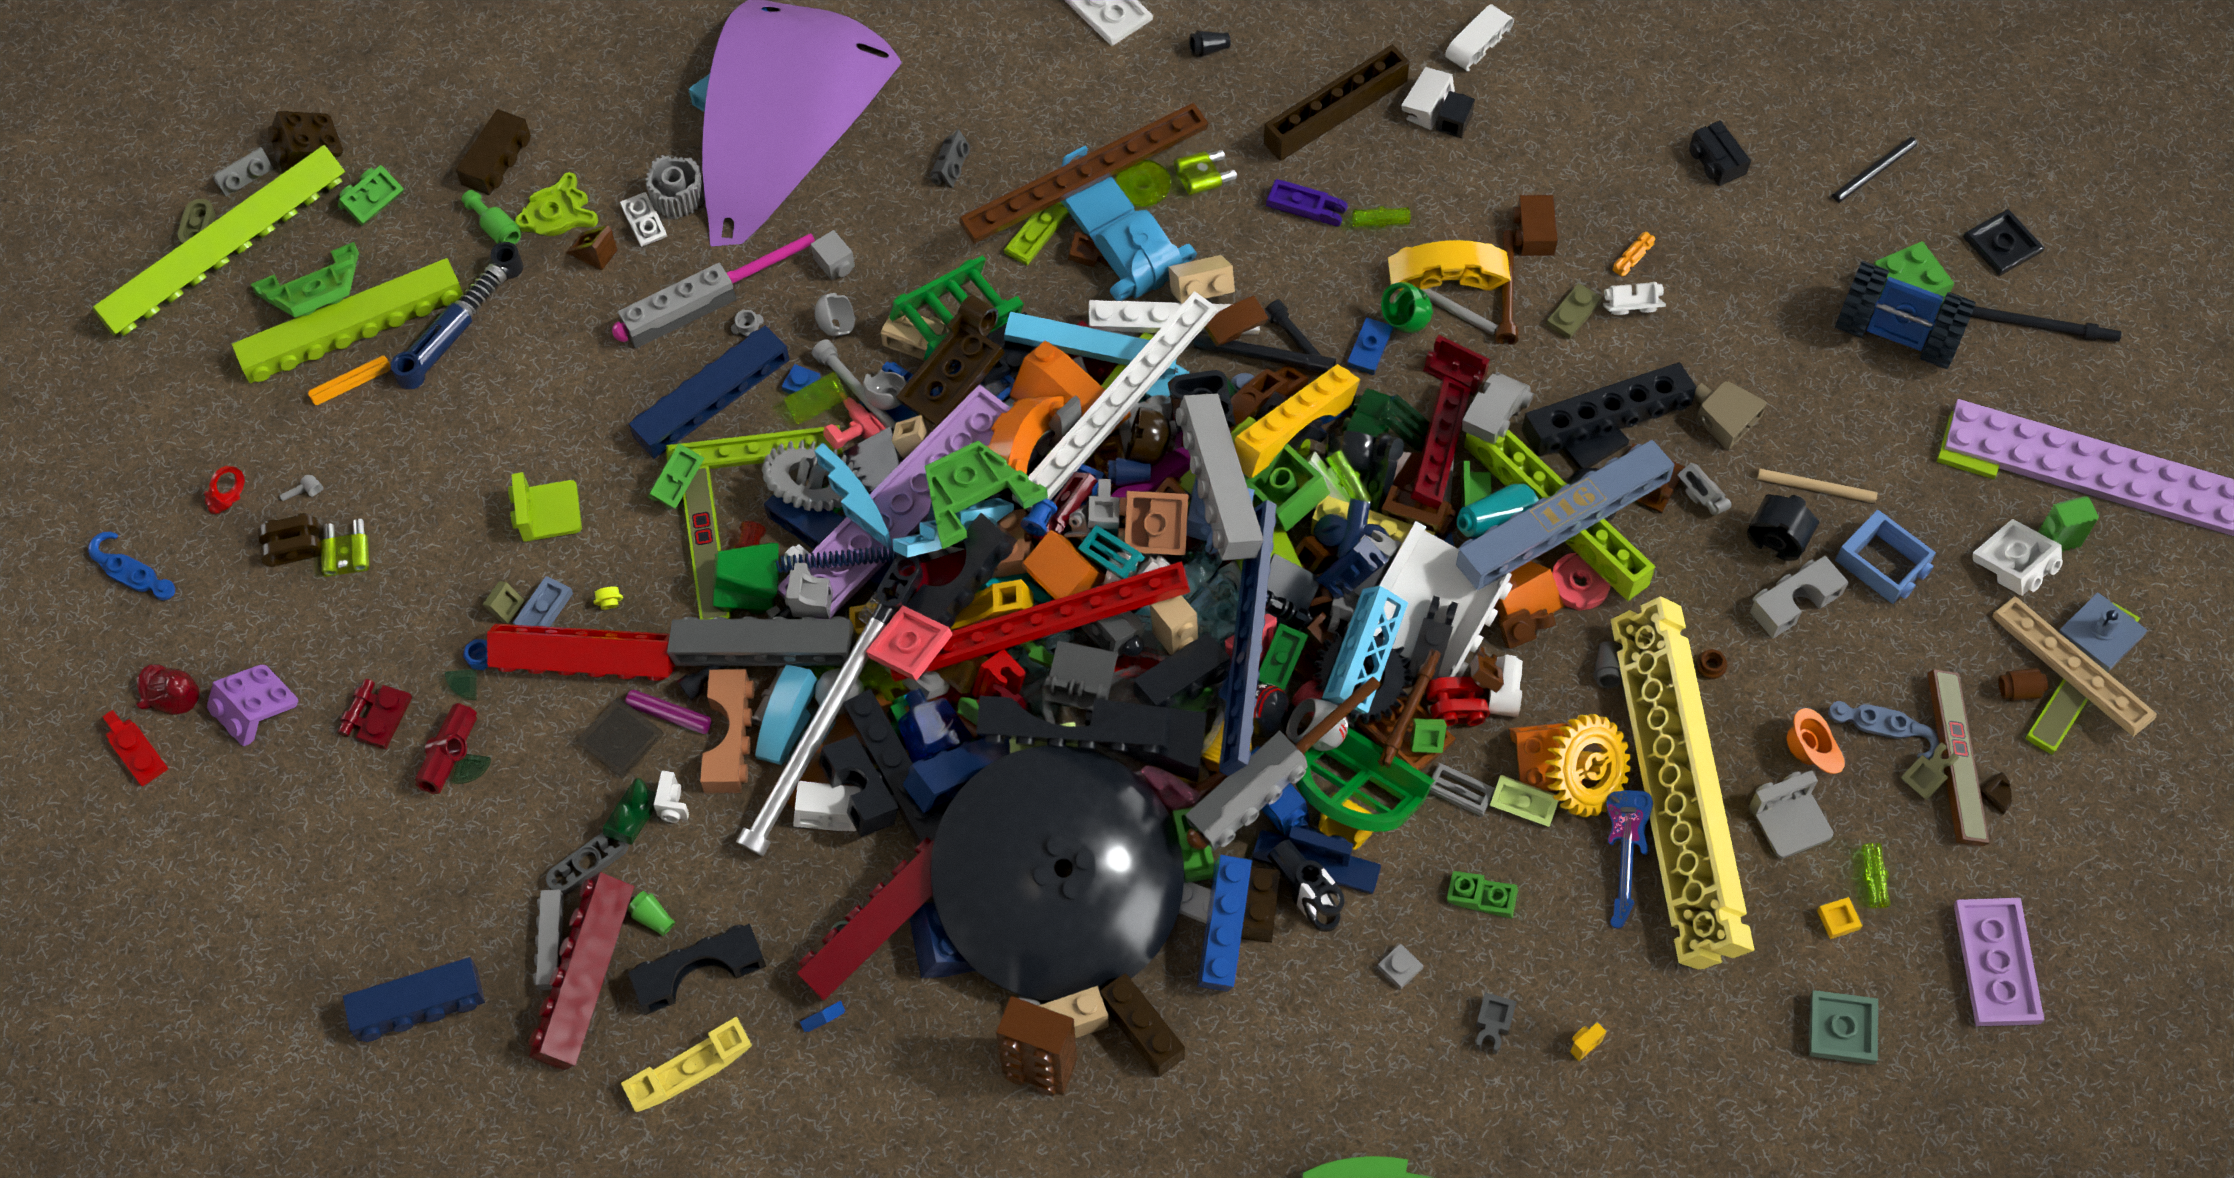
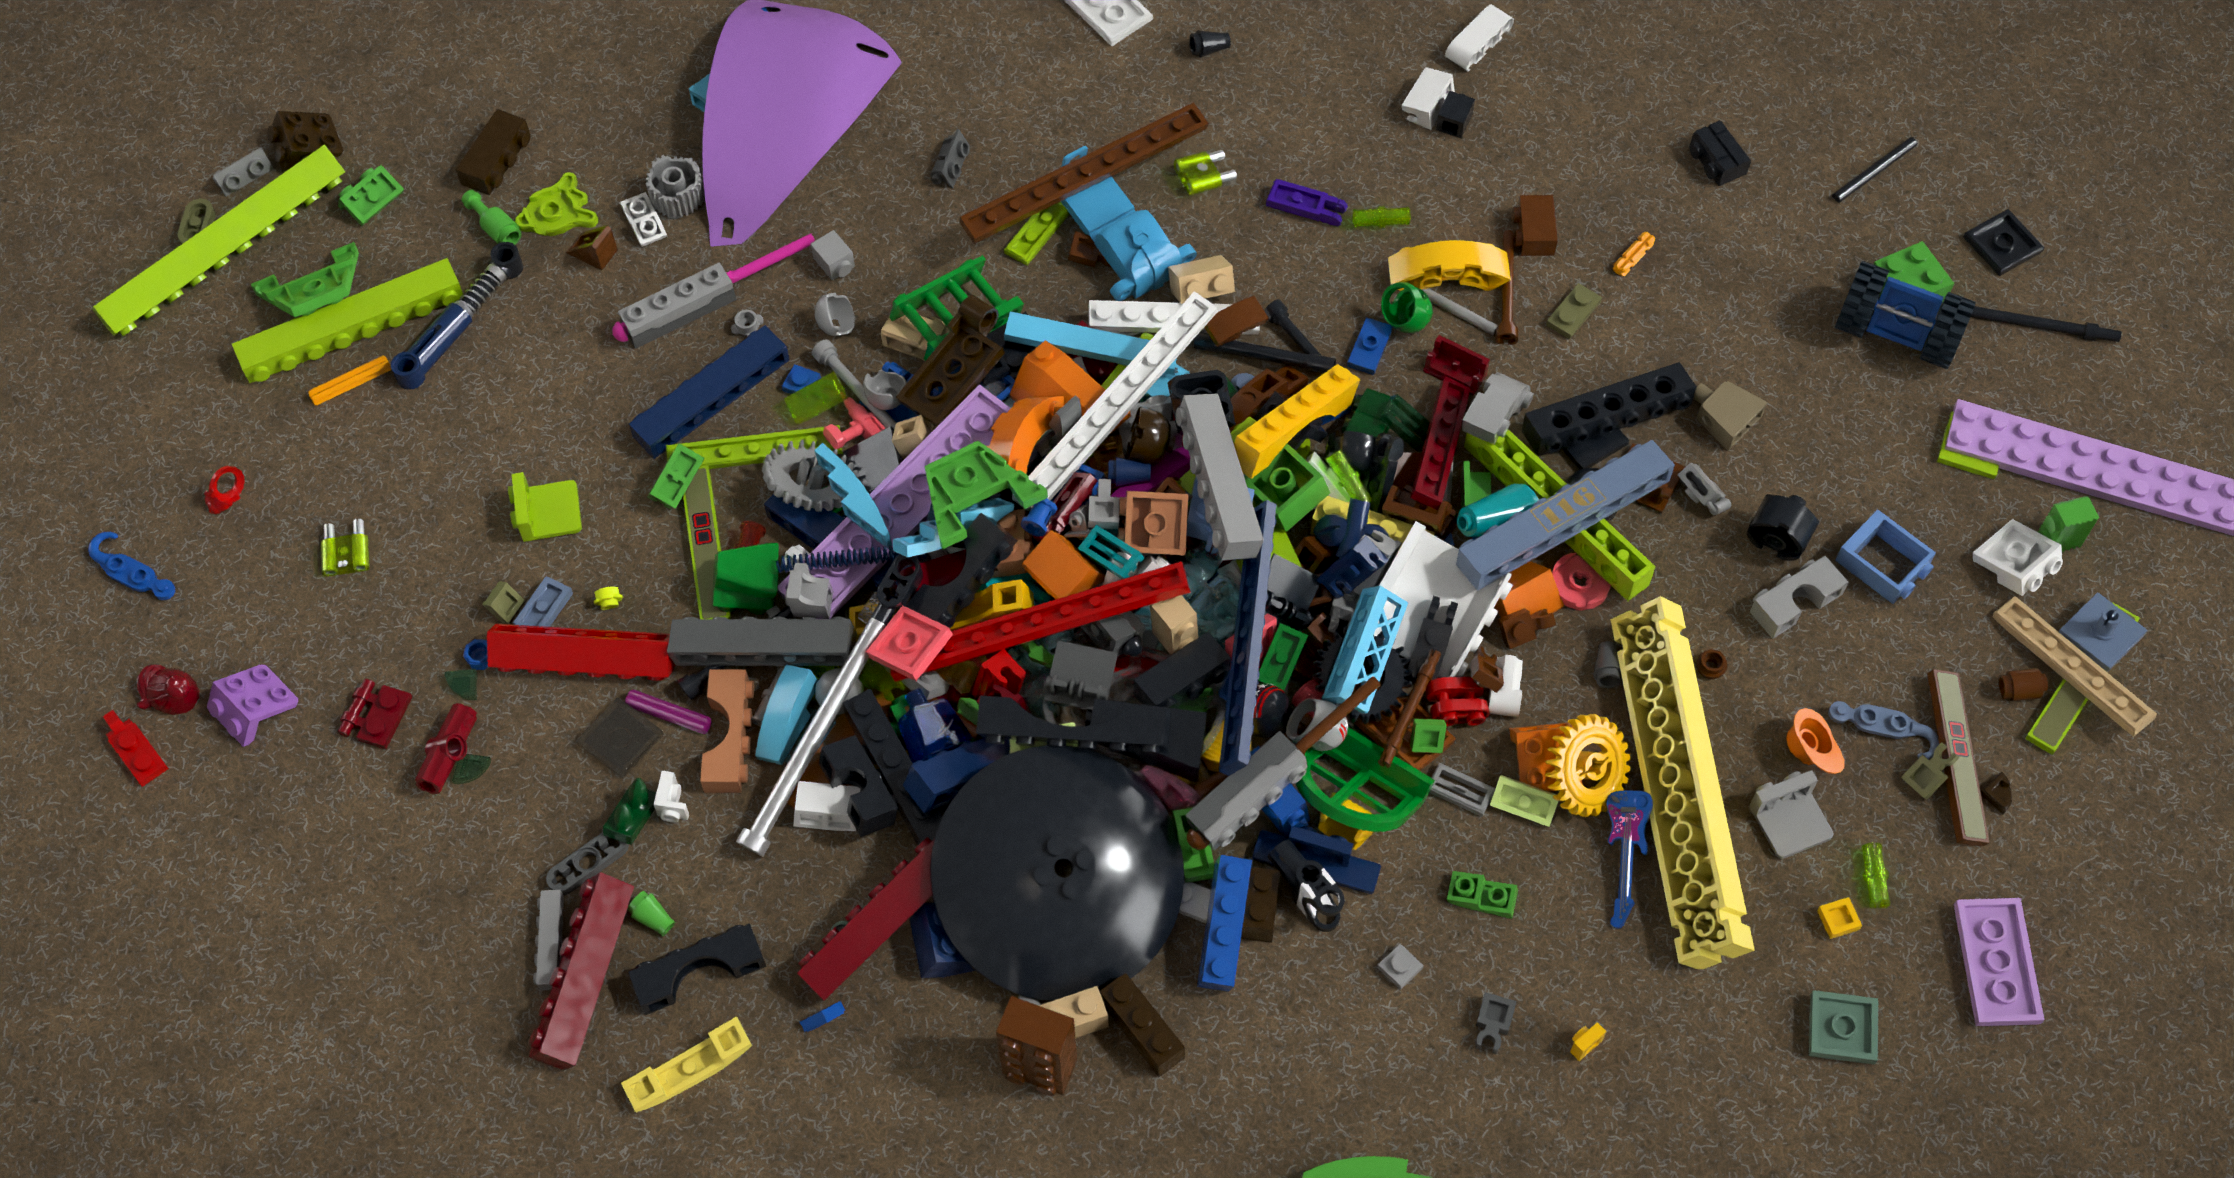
(289, 540): dark brown brick -> none
(308, 484): light grey hand -> none
(413, 1000): dark blue brick -> none
(1146, 174): clear neon green dish -> none
(1336, 102): dark brown brick -> none
(1645, 298): white hinge -> none
(1817, 486): tan bar -> none

